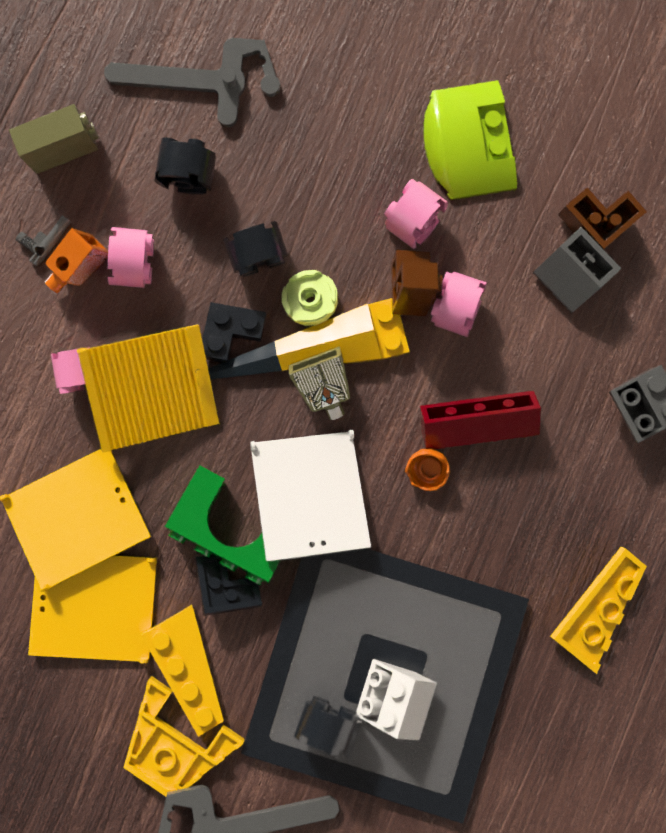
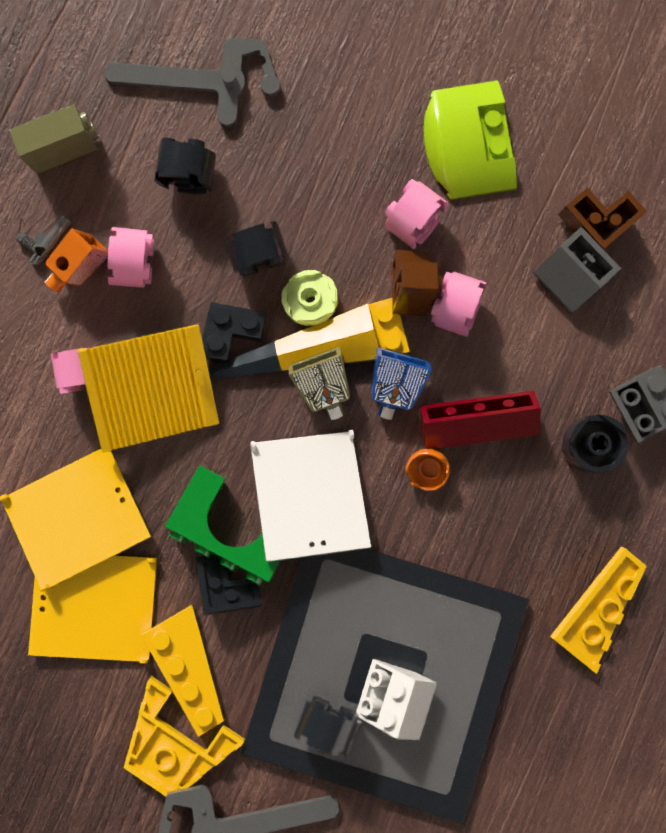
(397, 381): none -> blue torso
(610, 440): none -> black brick

